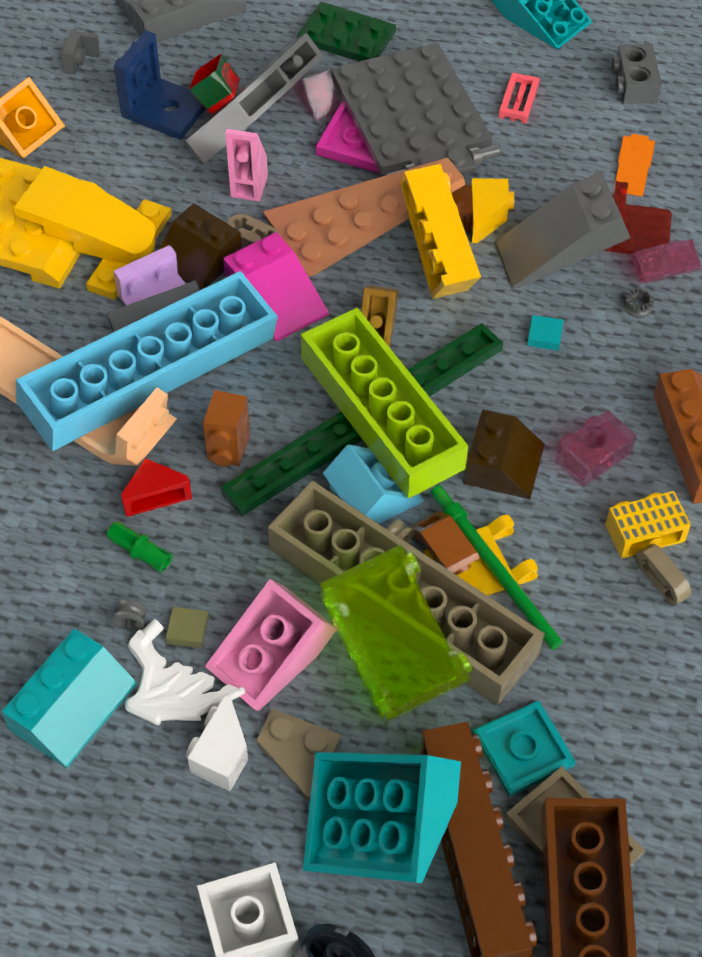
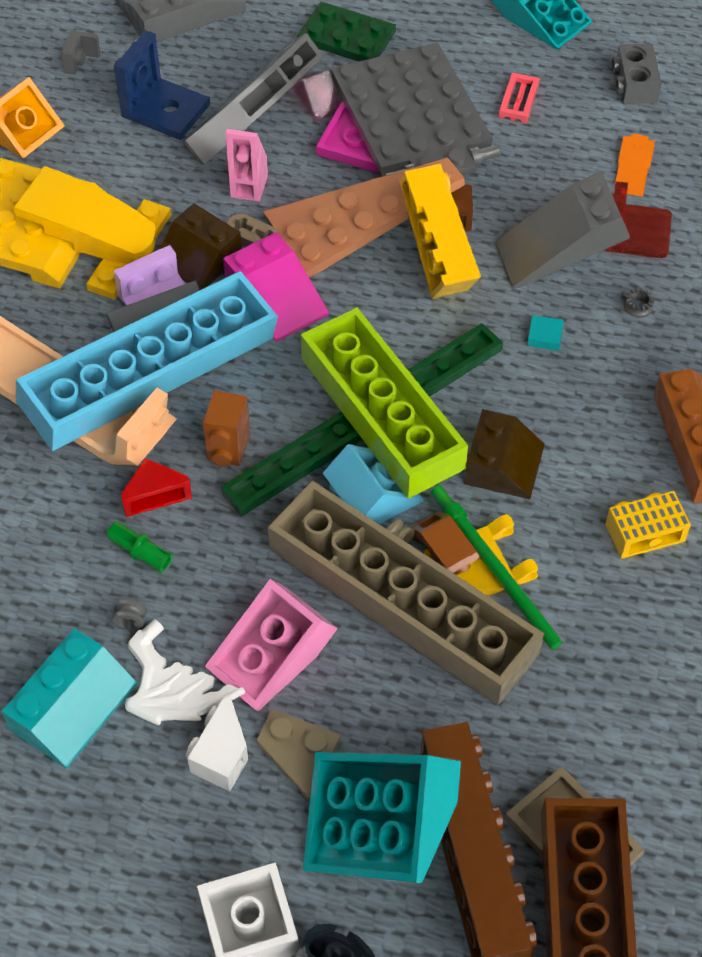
(187, 627): olive tile -> none
(215, 84): piece -> none
(380, 309): pearl gold slope -> none
(393, 634): clear neon green windscreen -> none
(490, 205): yellow slope -> none
(524, 747): teal tile -> none
(611, 441): clear pink brick -> none
(663, 574): dark tan beam -> none
(666, 260): clear pink slope -> none

